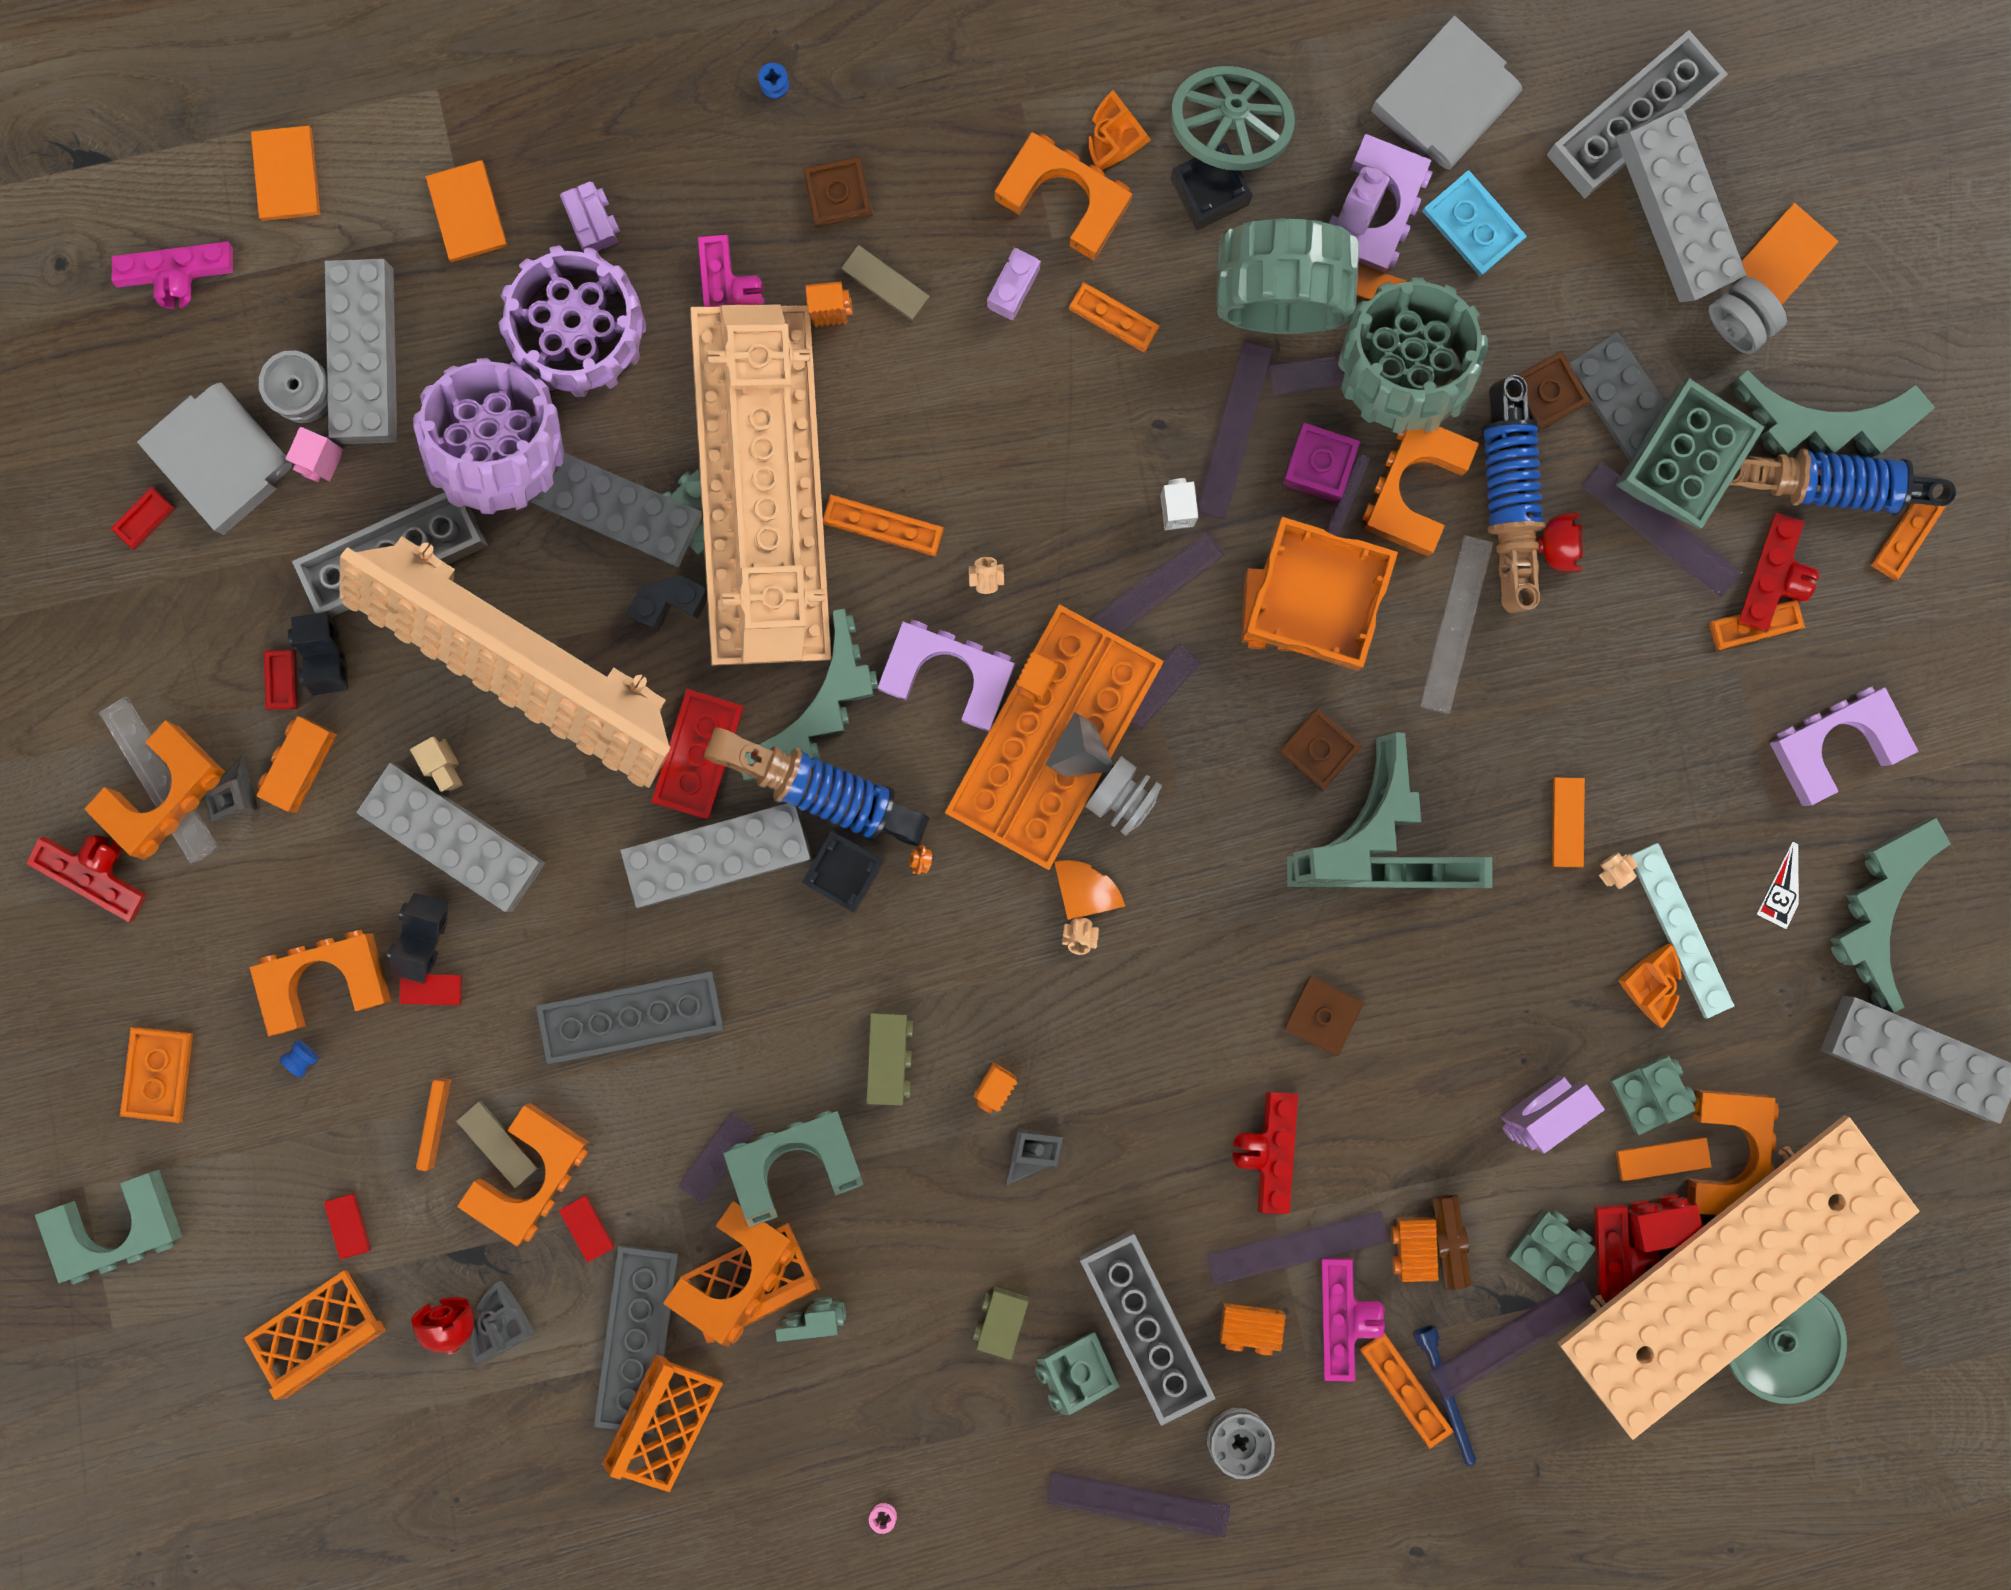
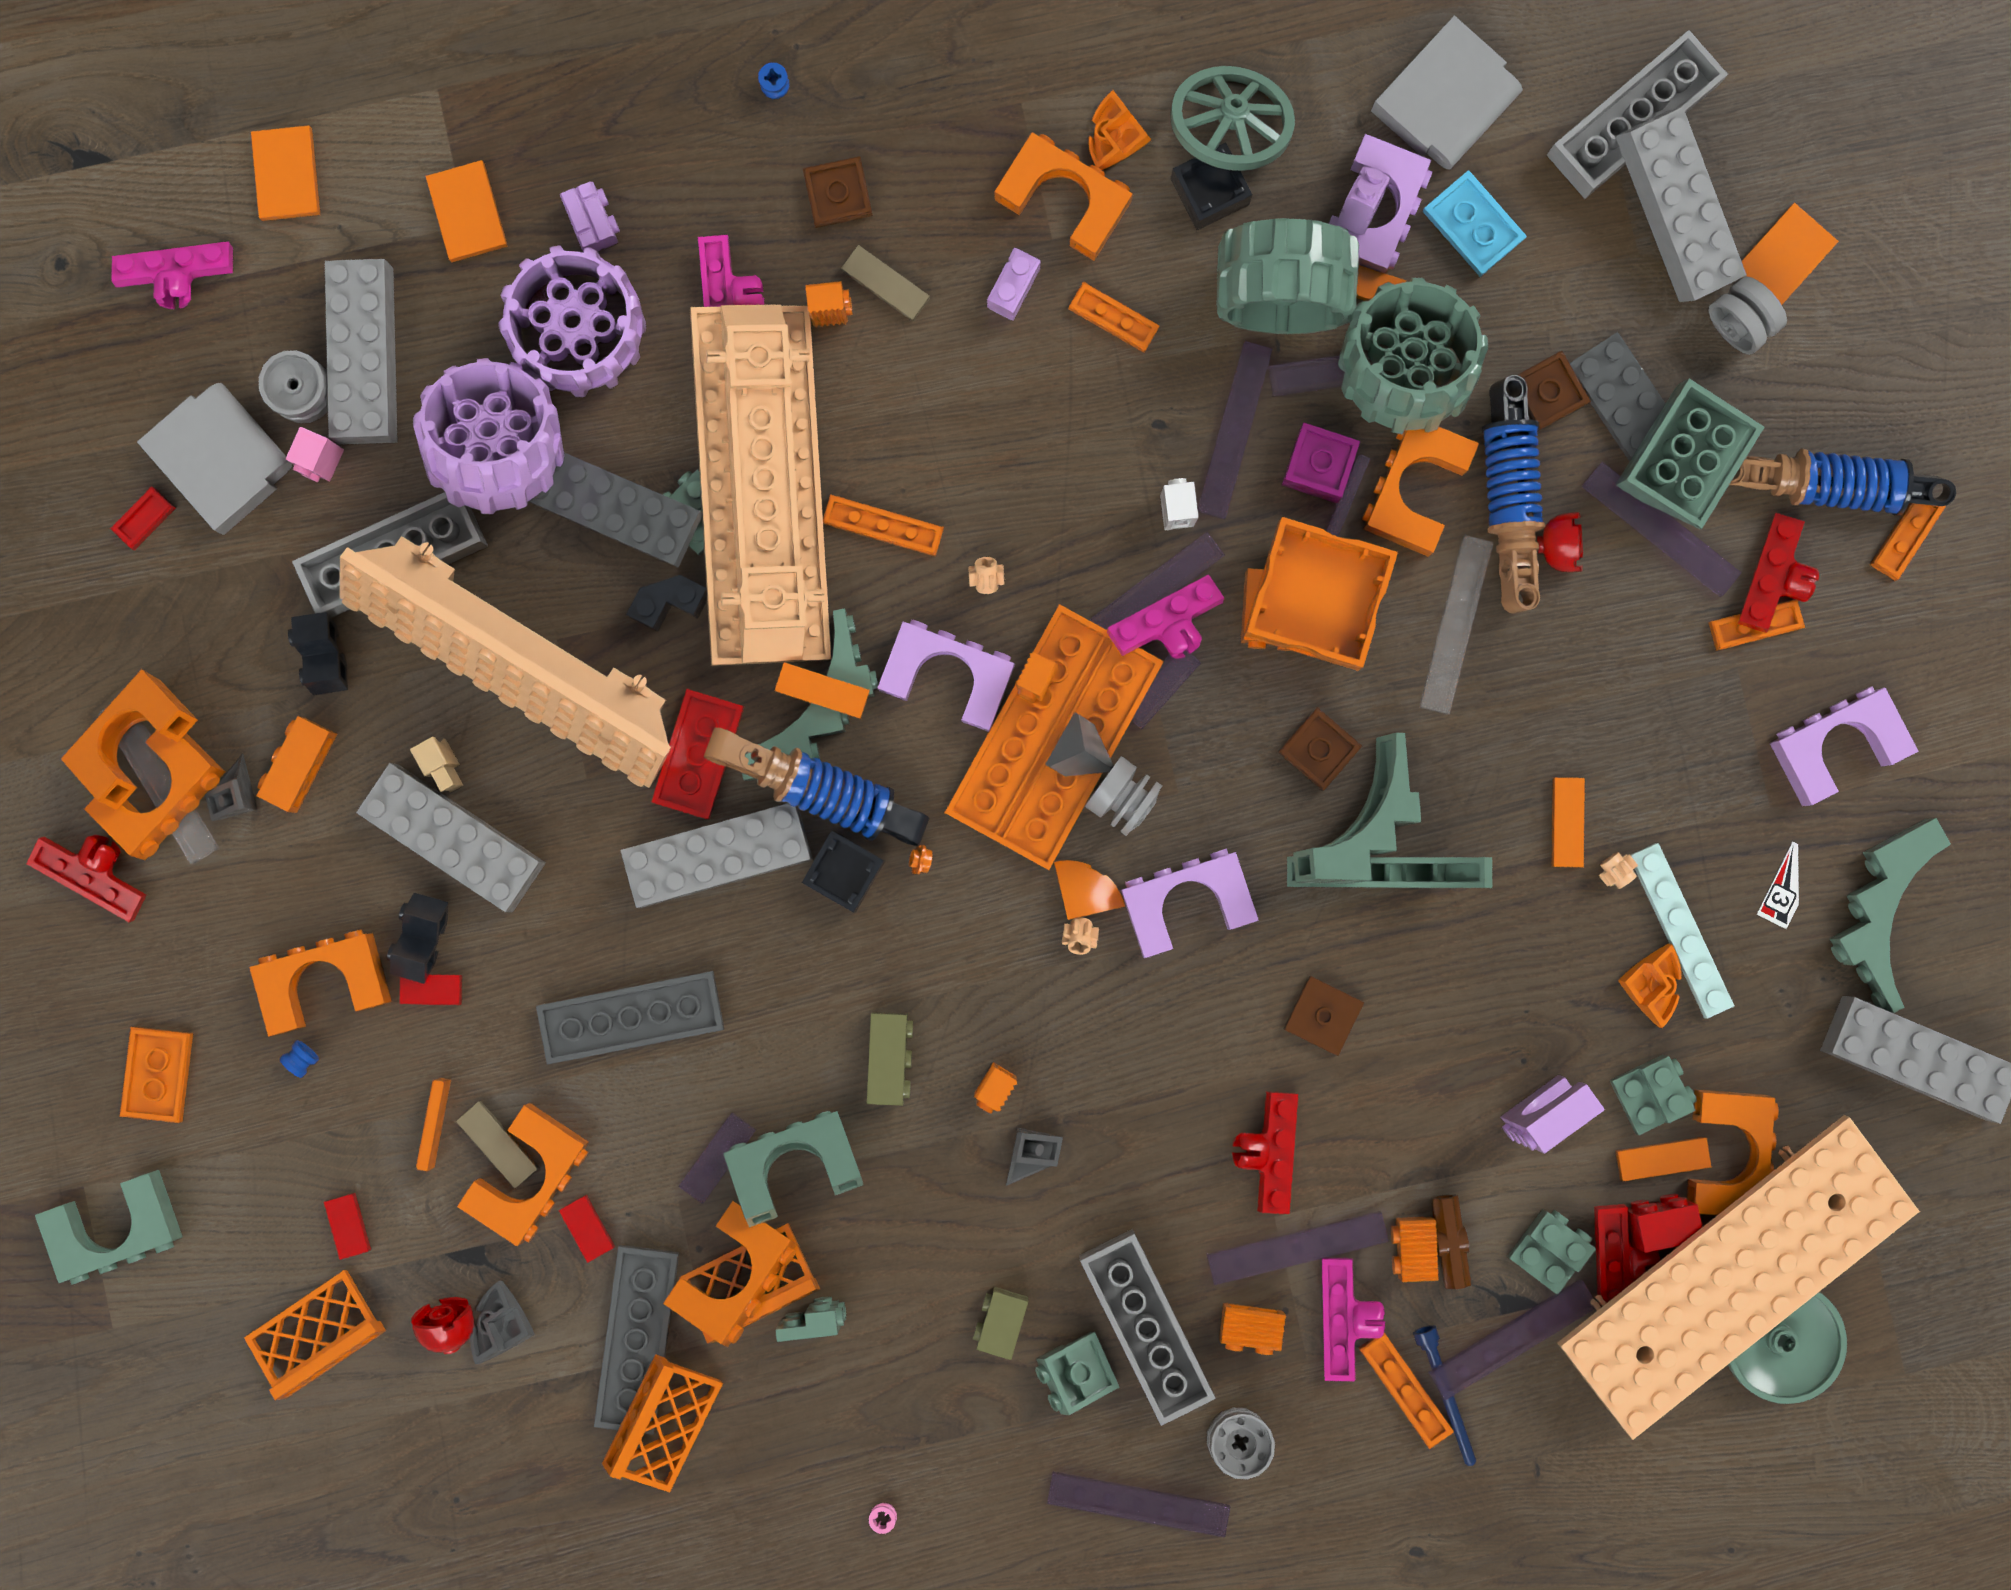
(95, 752): none -> orange arch
(280, 679): red tile -> none
(822, 690): none -> orange tile
(1168, 620): none -> dark pink plate
(1220, 874): none -> lavender arch
(1791, 423): sand green arch -> none

